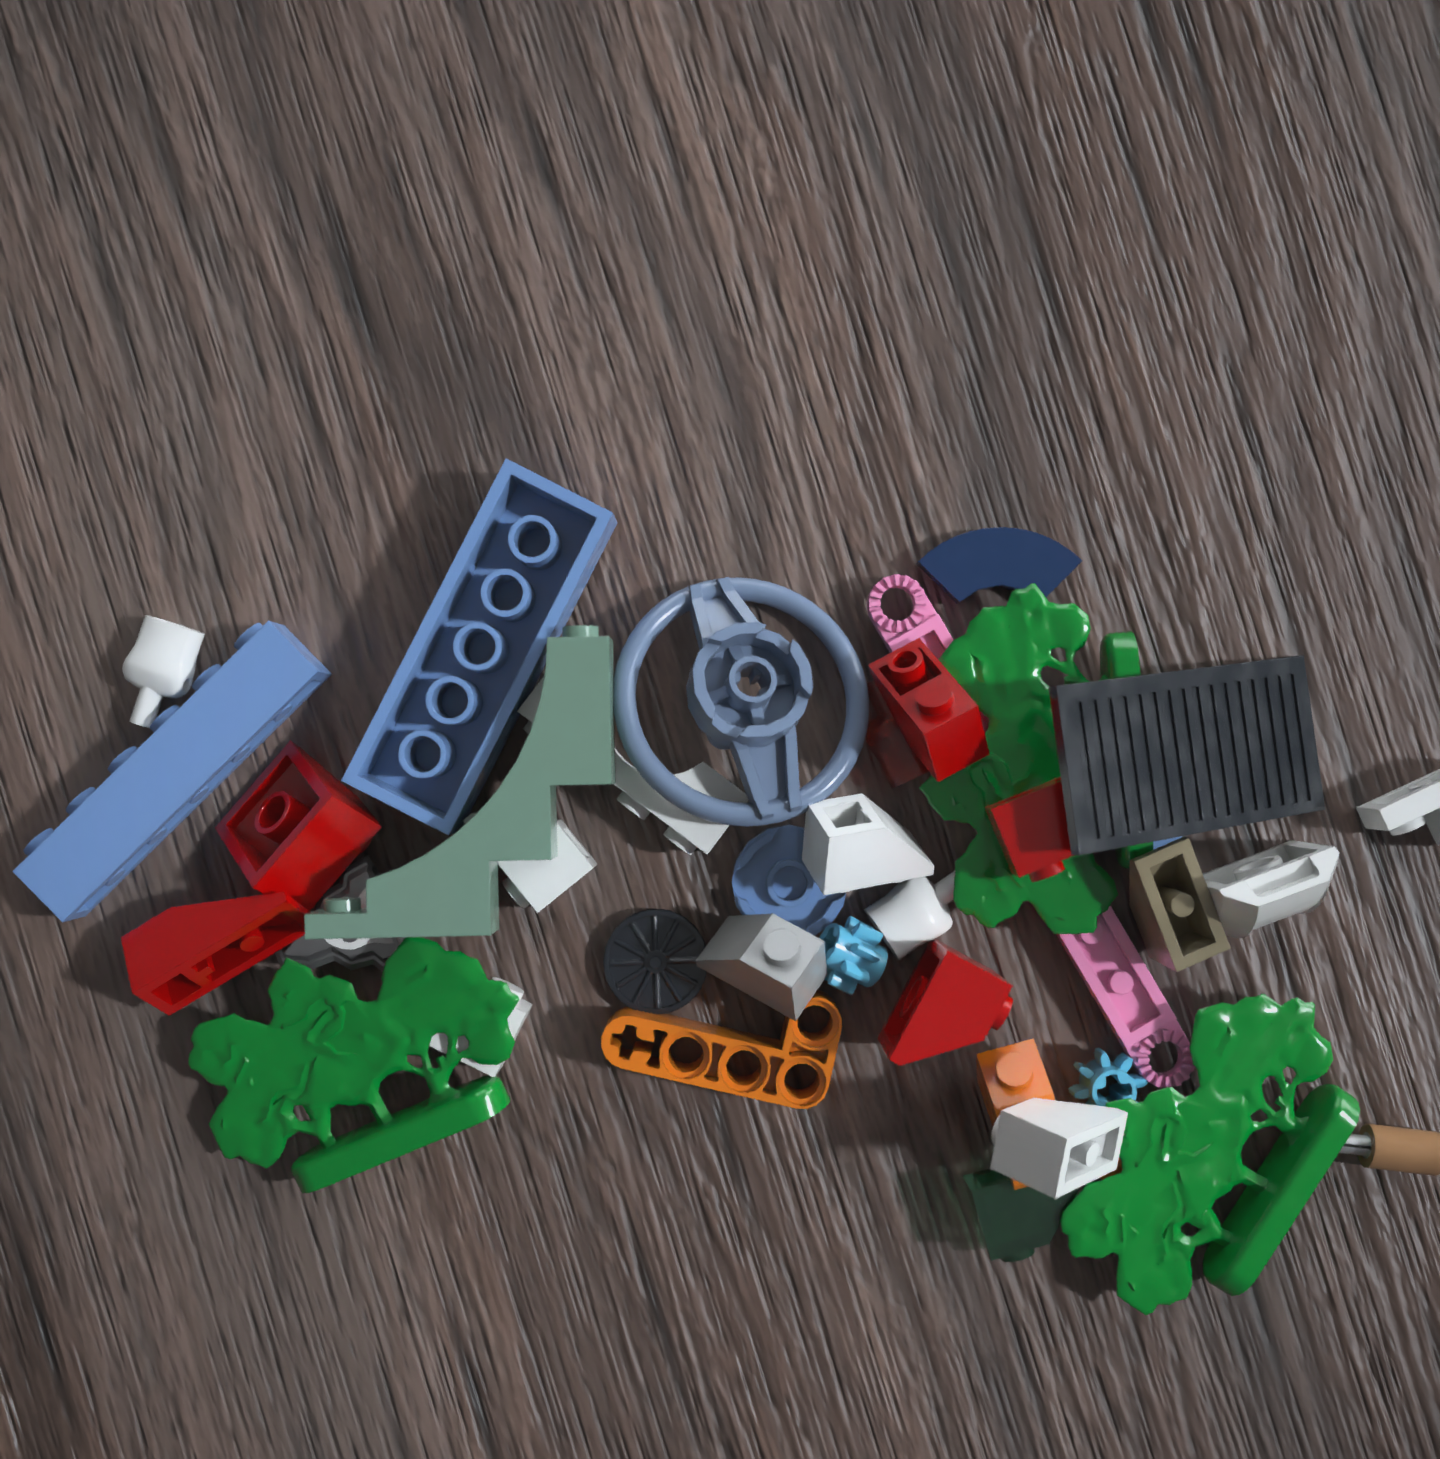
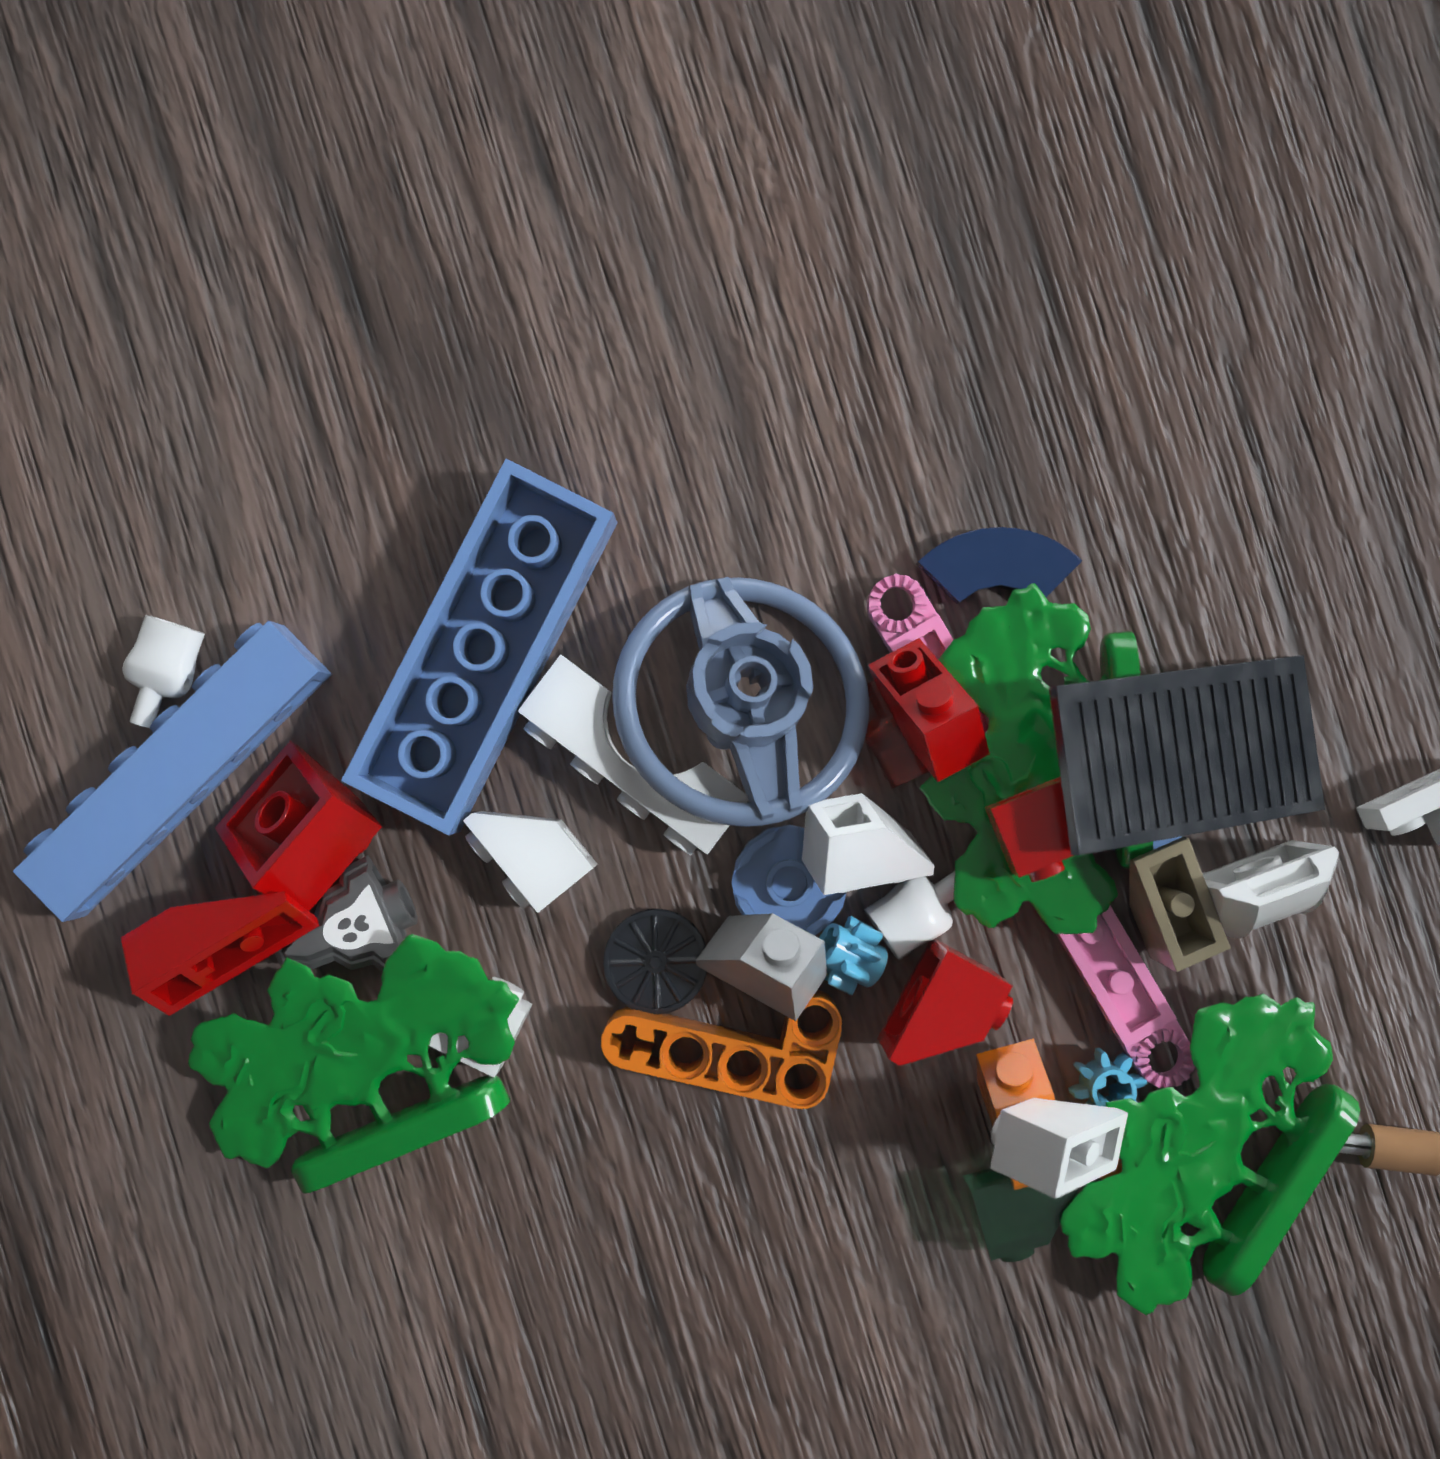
(457, 881): sand green arch -> none

